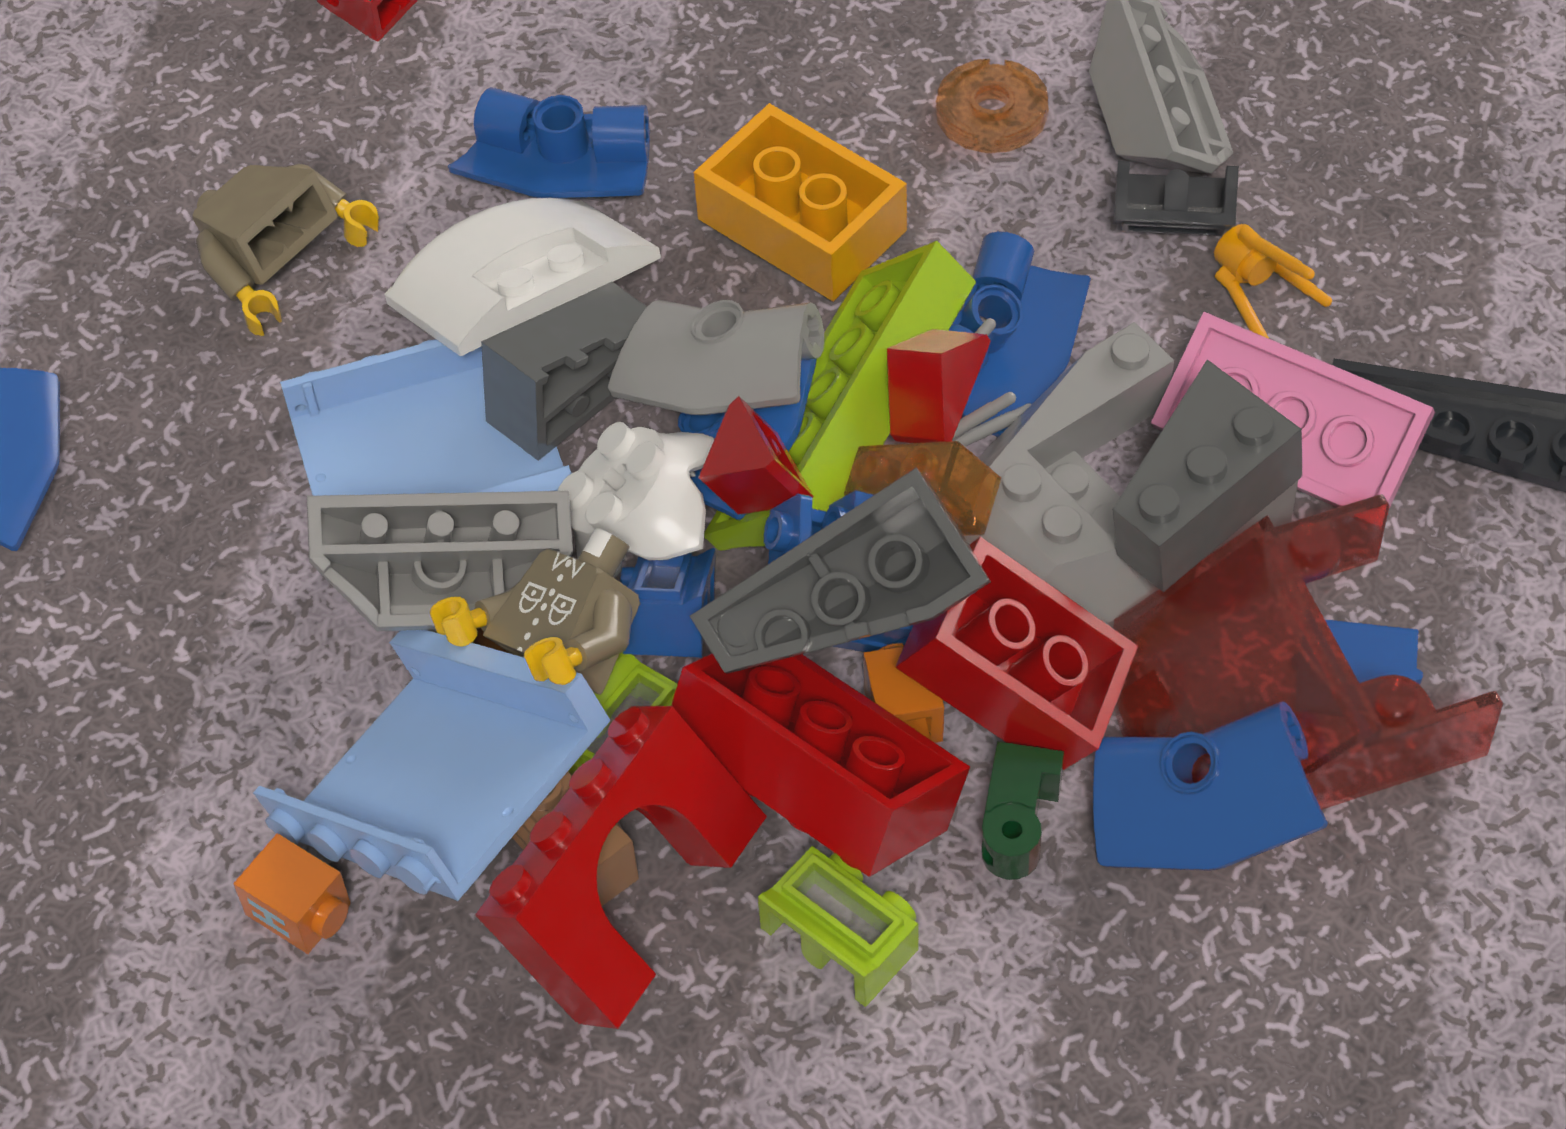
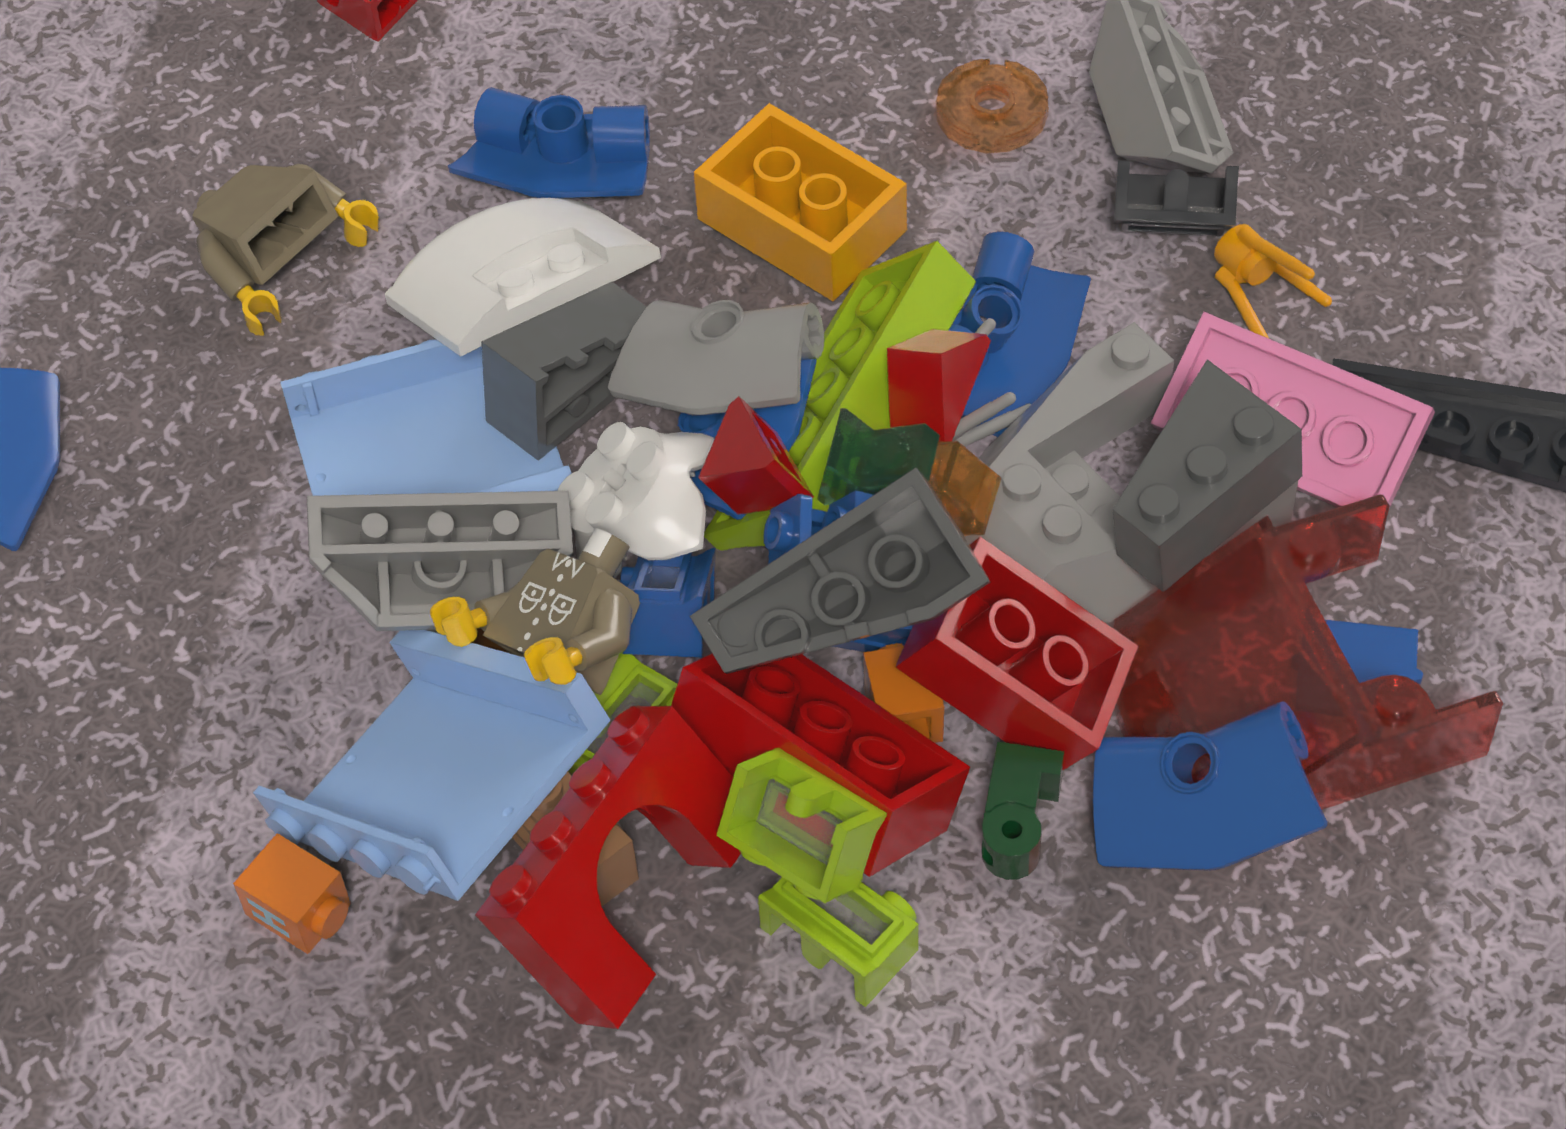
(799, 824): none -> lime window
(874, 458): none -> clear green slope

